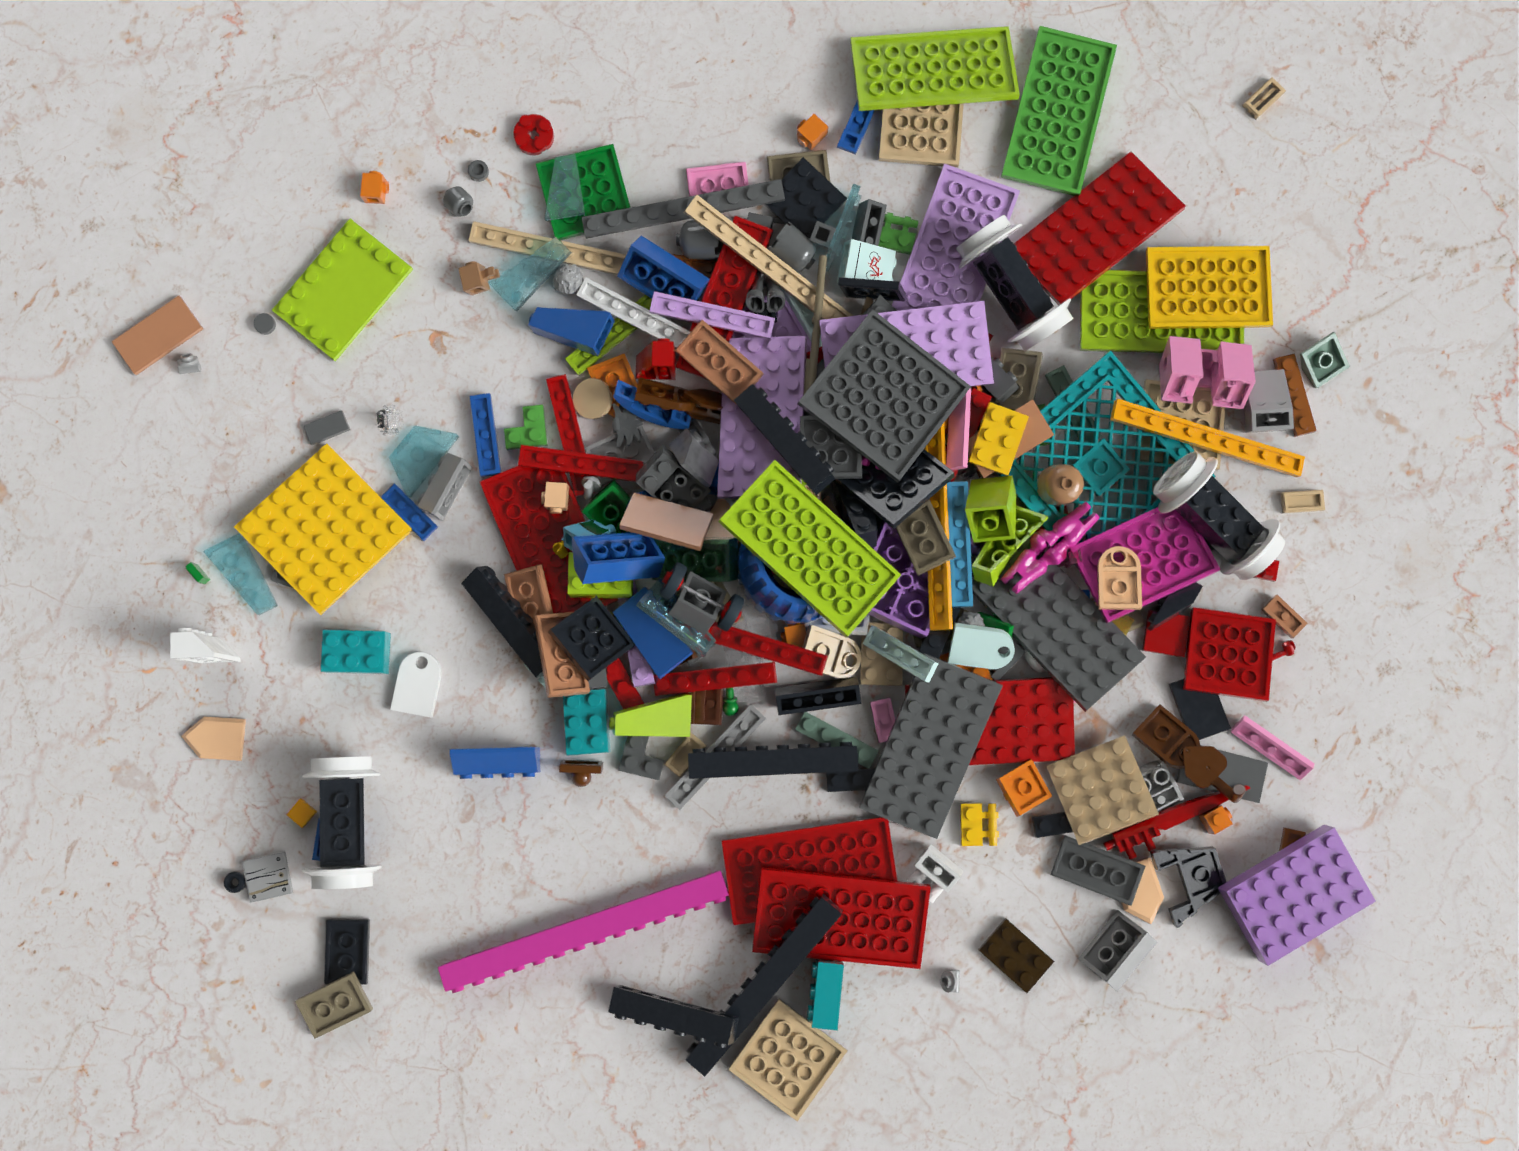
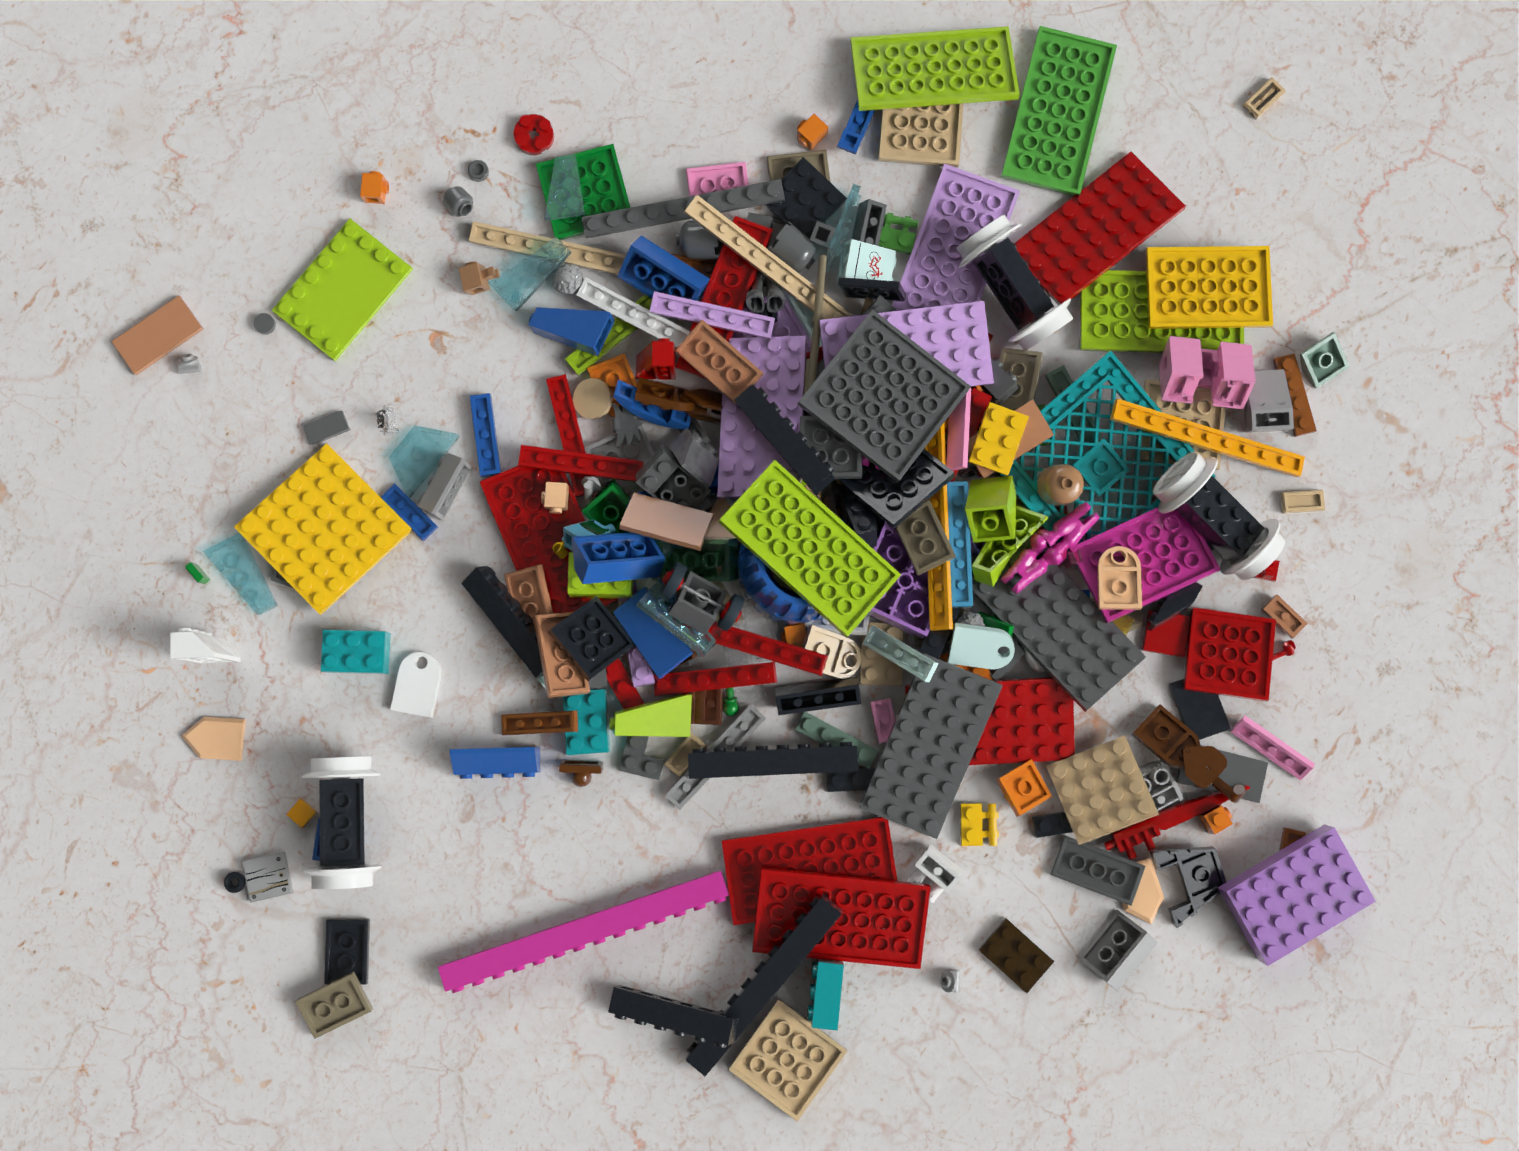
(533, 431): bright green plate -> none
(539, 722): none -> dark orange tile

